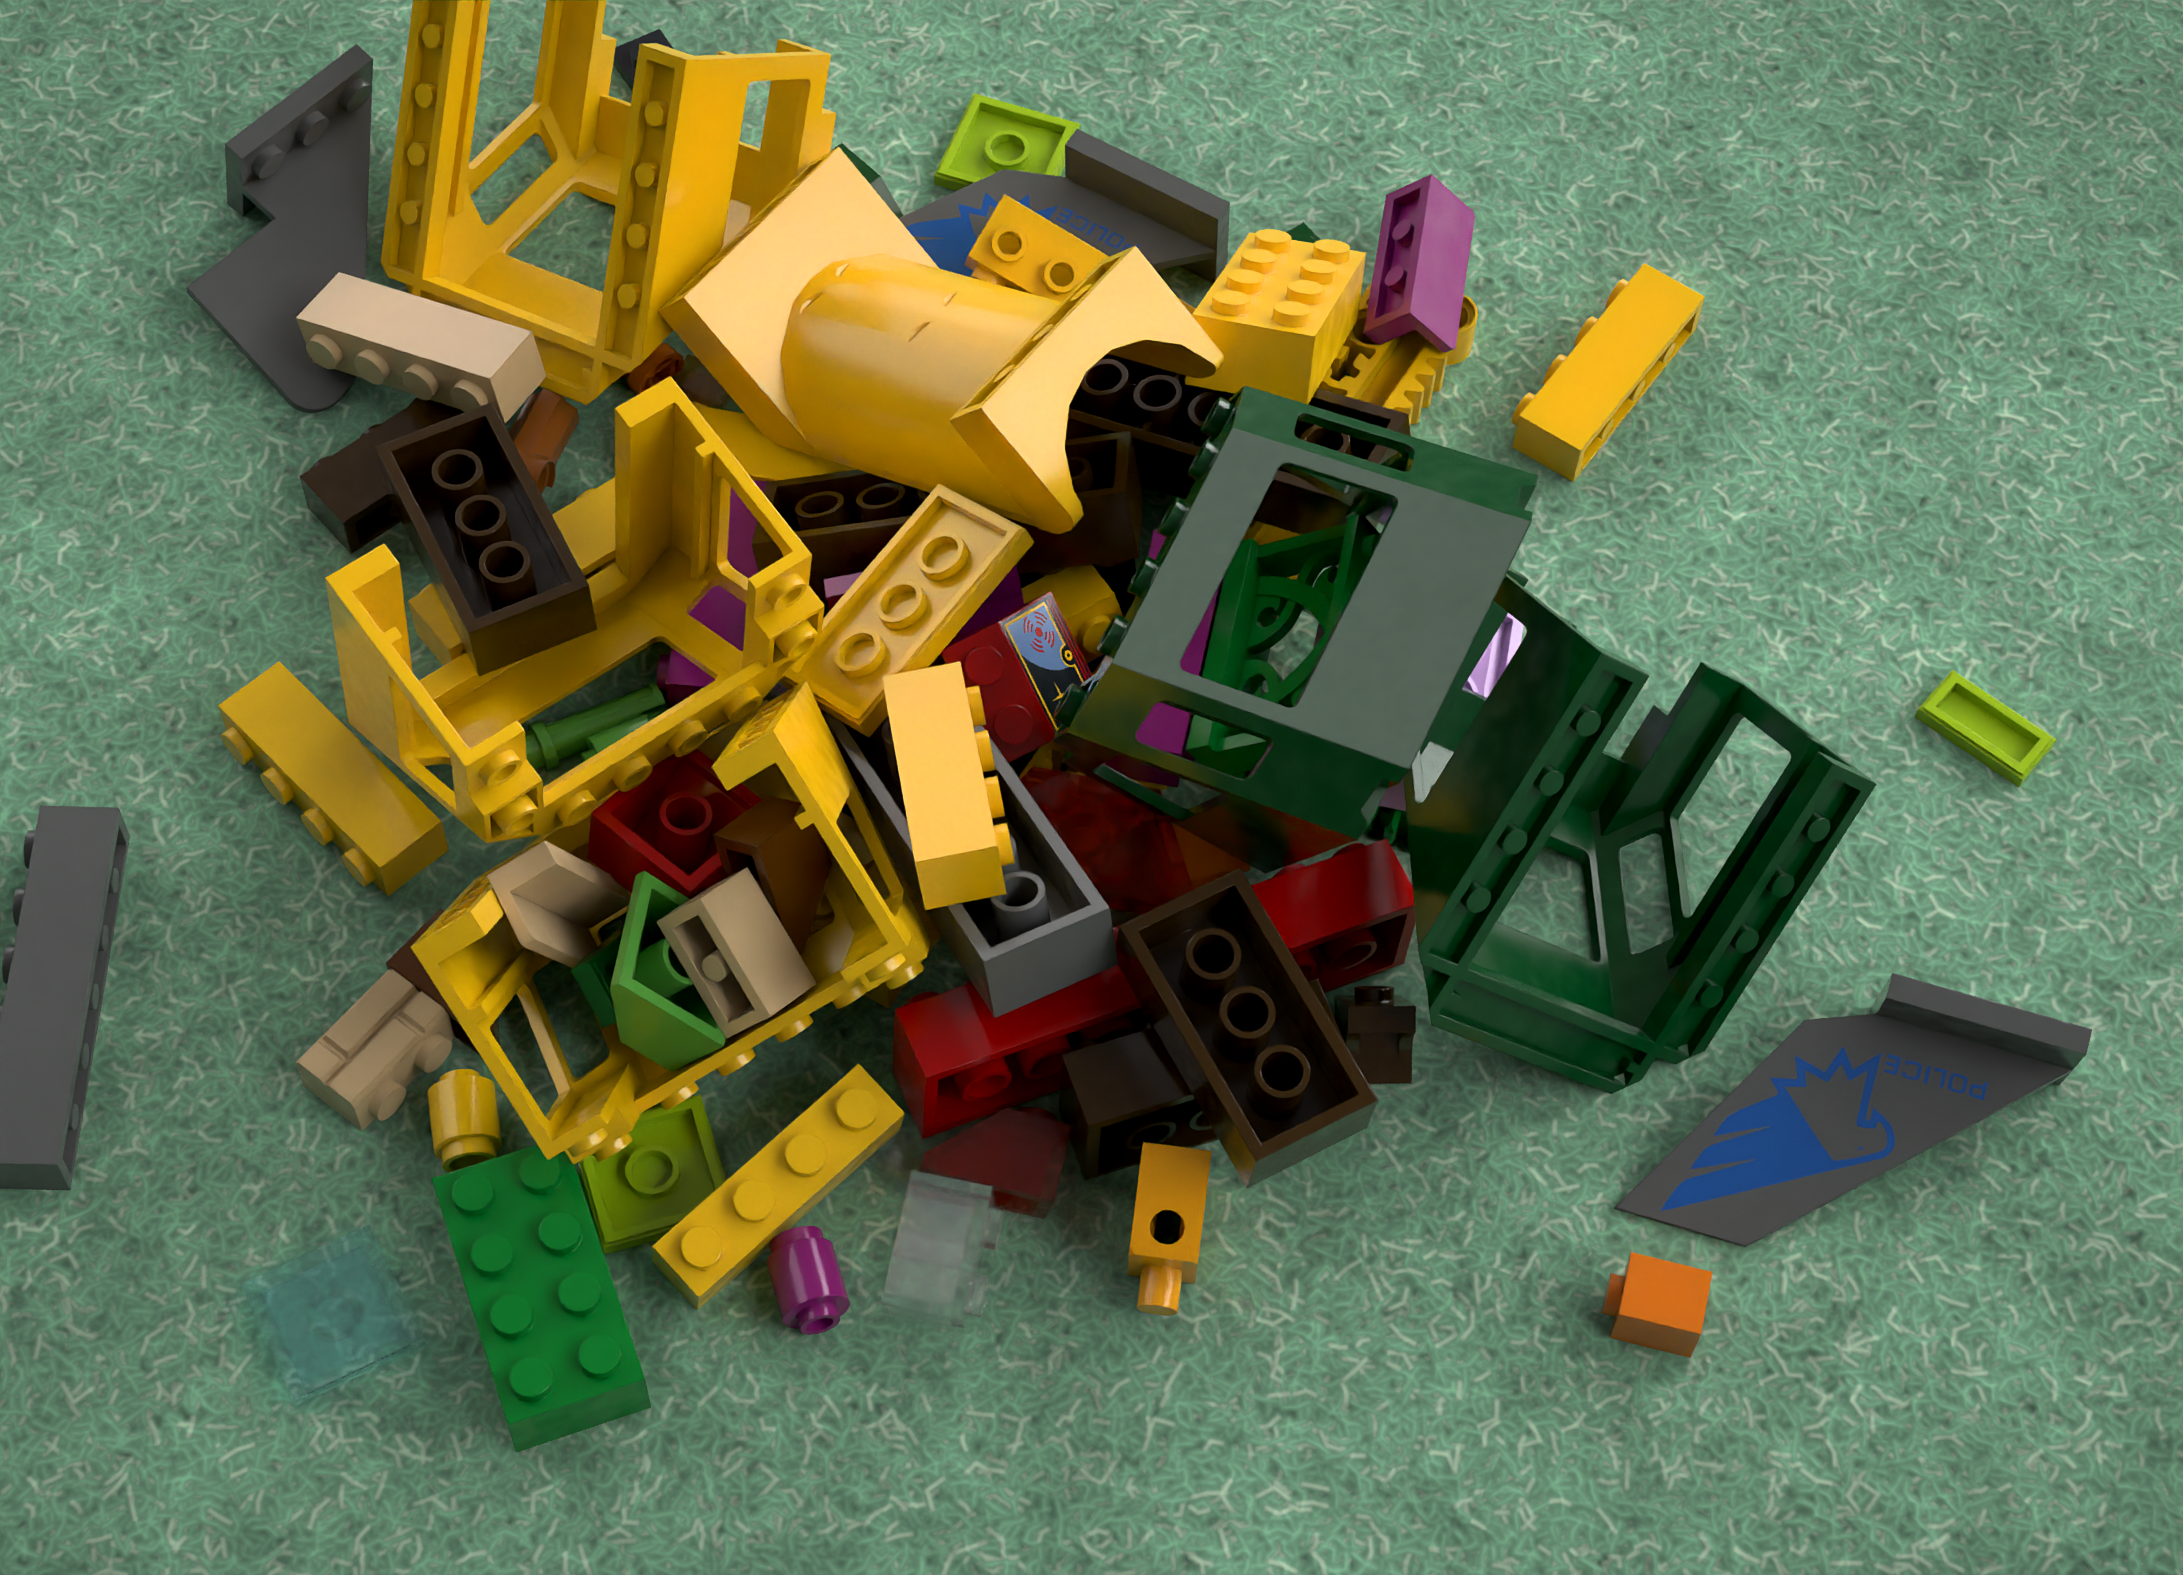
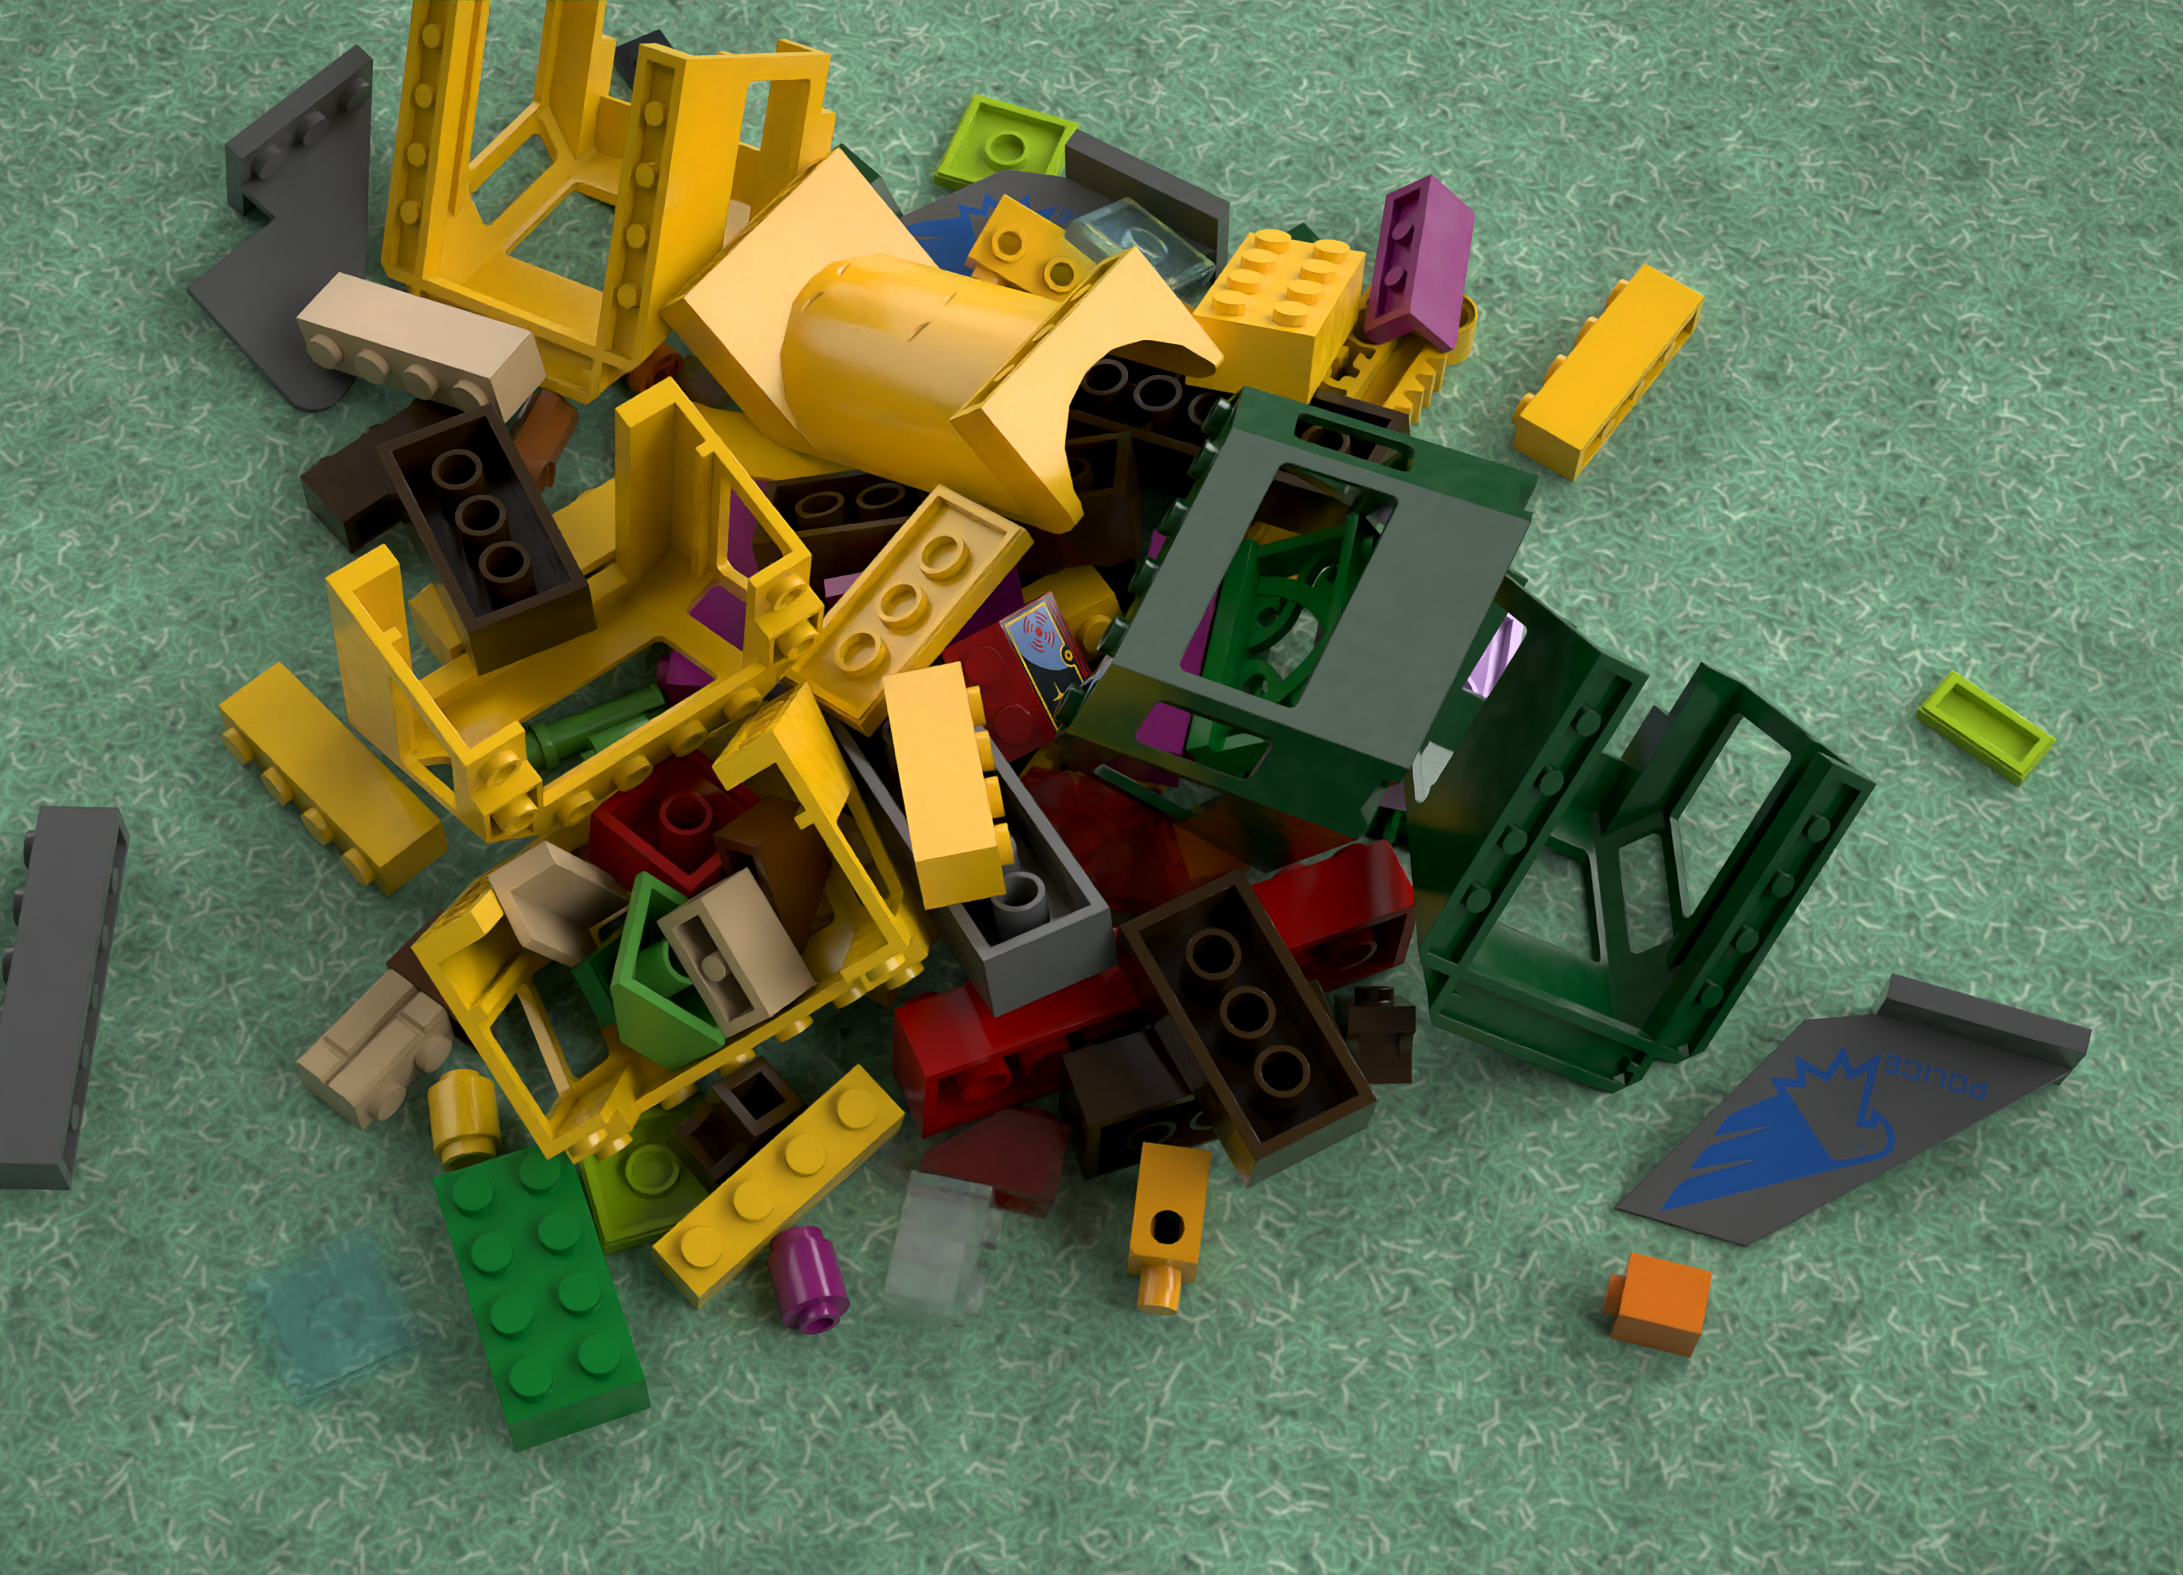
(735, 1122): none -> dark brown brick
(1129, 224): none -> clear light blue tile

